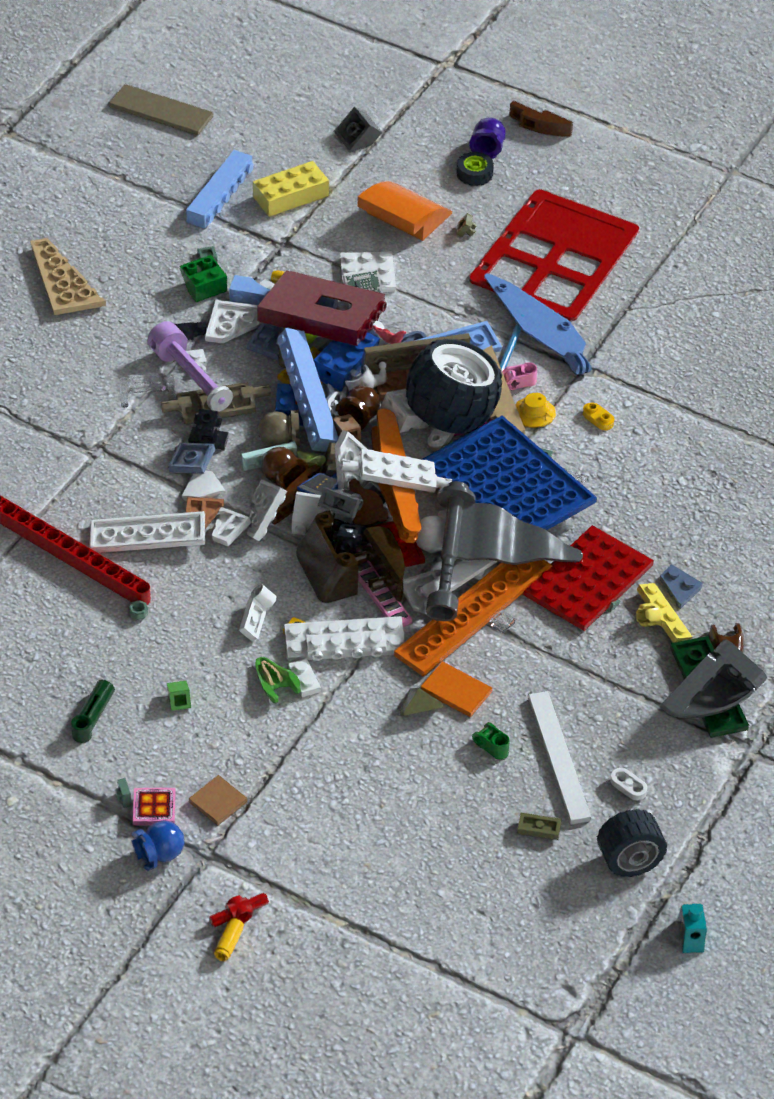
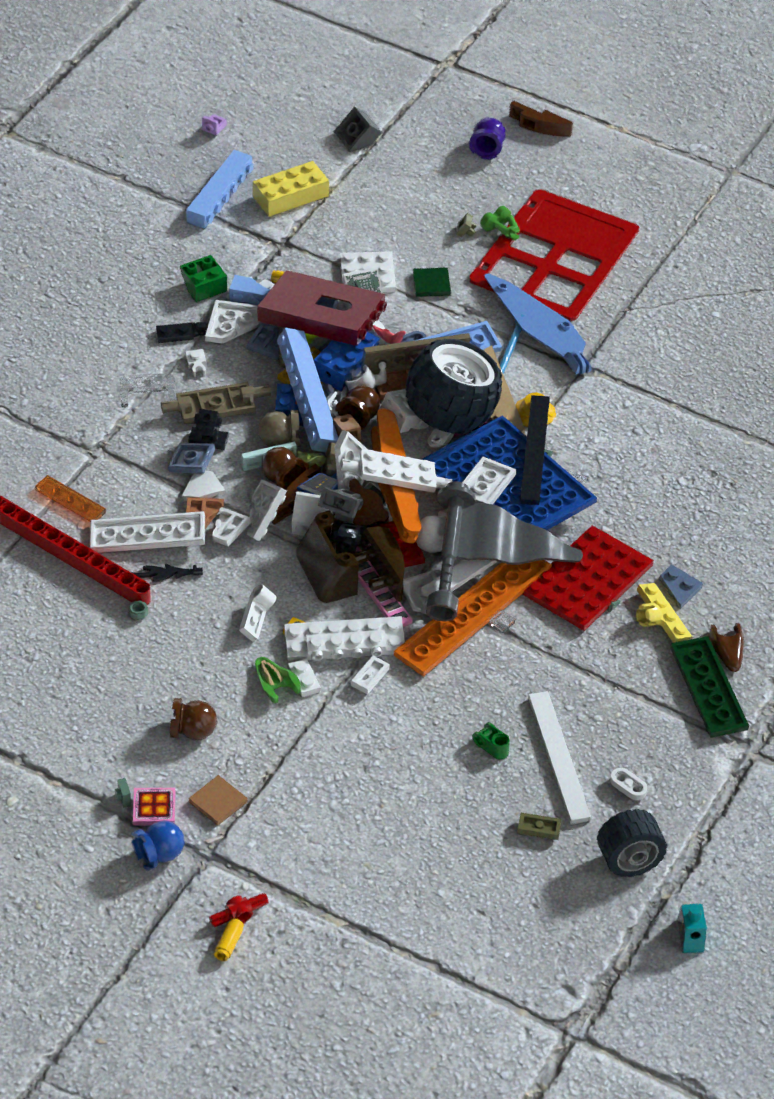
(63, 283): tan wing -> none
(70, 499): none -> clear orange tile
(91, 711): dark green piece -> none
(161, 109): dark tan tile -> none
(162, 574): none -> black piece
(170, 345): lavender piece -> none
(178, 695): bright green brick -> none
(194, 719): none -> reddish brown tile
(203, 252): sand green tile -> none
(213, 124): none -> lavender bracket
(370, 674): none -> white plate
(403, 209): orange slope -> none
(419, 701): olive slope -> none
(431, 282): none -> dark green tile
(456, 689): orange tile -> none
(475, 168): black wheel -> none
(489, 480): none -> white plate
(497, 220): none -> bright green piece
(521, 376): bright pink piece -> none
(535, 450): none -> black tile
(598, 416): yellow plate -> none
(716, 684): dark grey panel -> none

